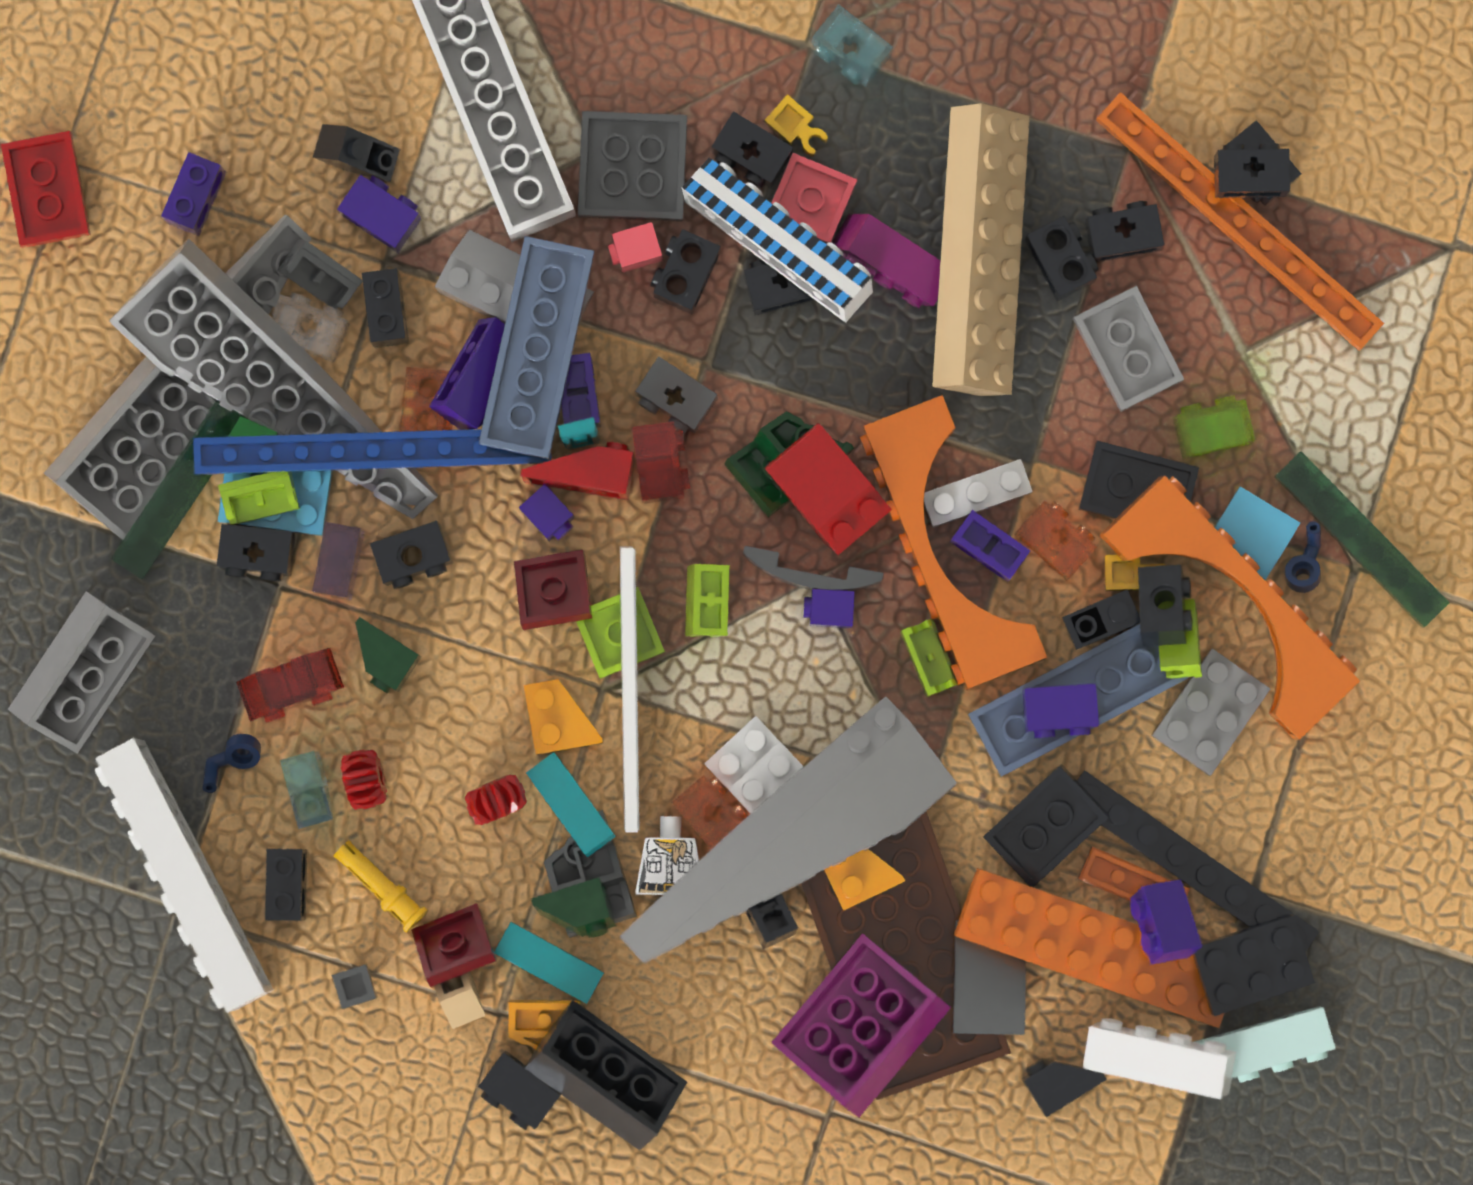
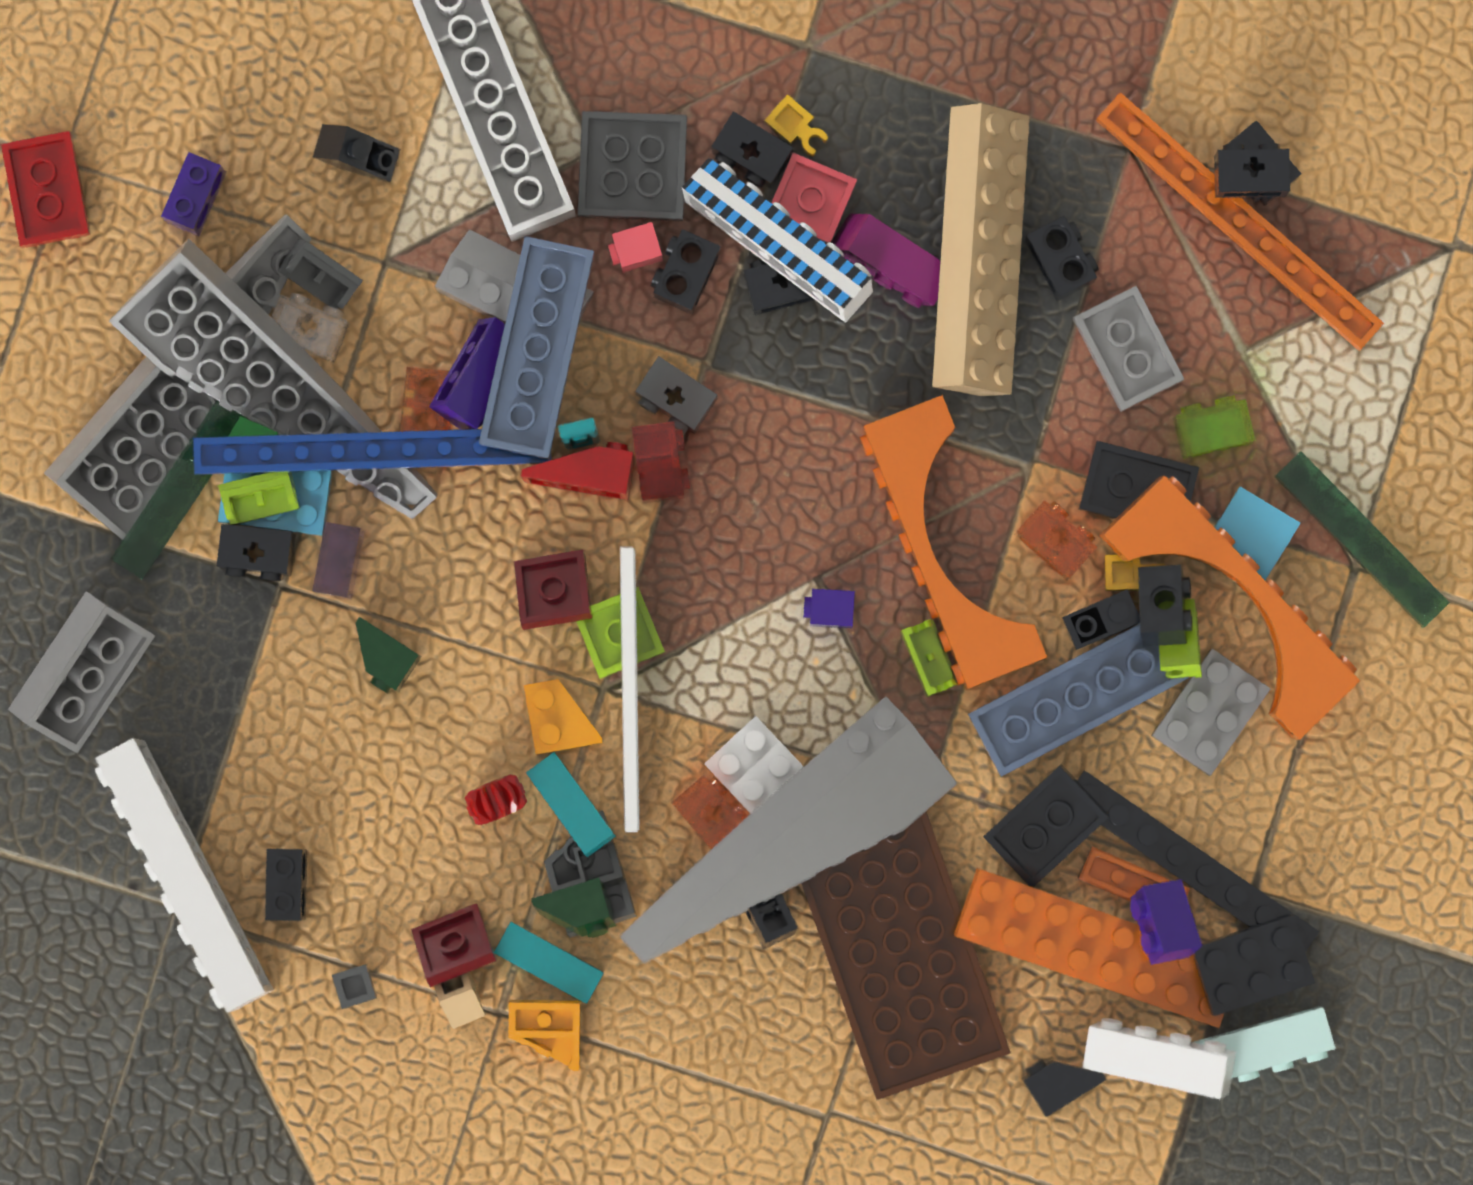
(240, 752): dark blue plate -> none
(302, 680): clear red brick -> none
(307, 789): clear light blue slope -> none
(363, 779): red gear -> none
(379, 212): dark purple brick -> none
(385, 308): black brick -> none
(391, 550): black brick -> none
(392, 897): yellow pin -> none
(518, 1091): black brick -> none
(548, 513): dark purple brick -> none
(580, 391): dark purple brick -> none
(606, 1075): black slope -> none
(665, 858): torso -> none
(707, 600): lime hinge -> none
(768, 560): dark grey slope -> none
(771, 441): dark green slope -> none
(827, 489): red slope -> none
(845, 28): clear light blue brick -> none
(860, 1025): magenta slope -> none
(861, 878): light orange wing -> none
(977, 493): white plate -> none
(987, 990): dark grey slope -> none
(990, 546): dark purple brick -> none
(1060, 709): dark purple brick -> none
(1143, 238): black brick -> none
(1306, 563): dark blue plate -> none

